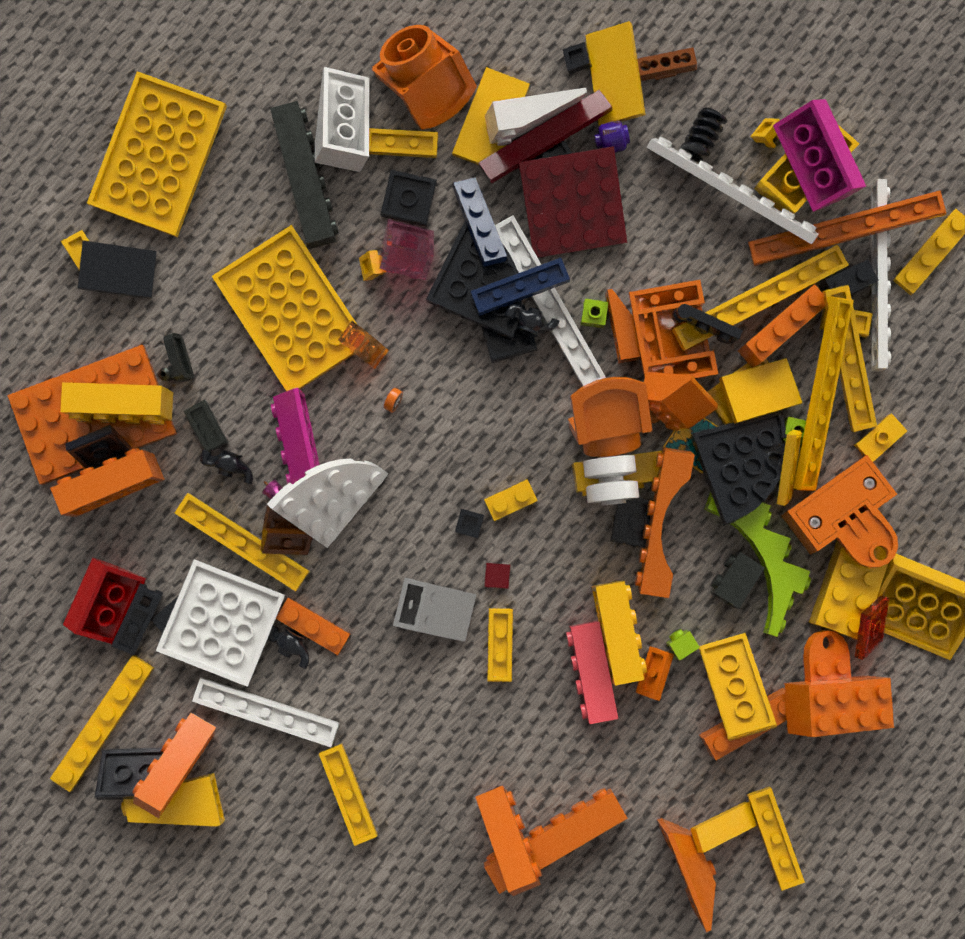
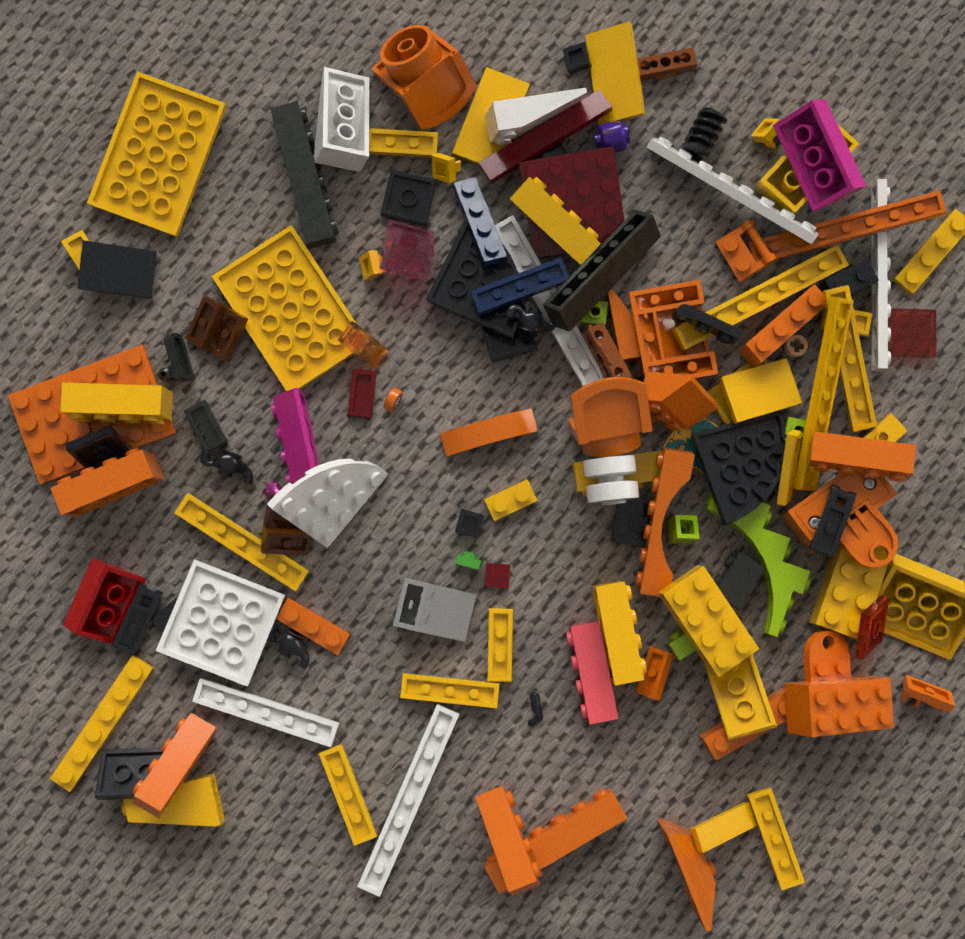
(216, 328): none -> reddish brown slope
(362, 394): none -> dark red tile
(408, 800): none -> white plate
(445, 167): none -> yellow tile
(449, 690): none -> yellow plate
(469, 560): none -> bright green plate
(488, 432): none -> orange slope
(536, 707): none -> black piece
(554, 220): none -> yellow brick
(602, 270): none -> pearl dark grey brick
(605, 351): none -> dark orange piece
(683, 524): none -> lime plate
(708, 620): none -> yellow brick
(739, 256): none -> orange plate
(790, 350): none -> light nougat bush
(832, 521): none -> black plate
(862, 456): none -> orange brick
(912, 333): none -> clear red tile
(922, 691): none -> orange plate

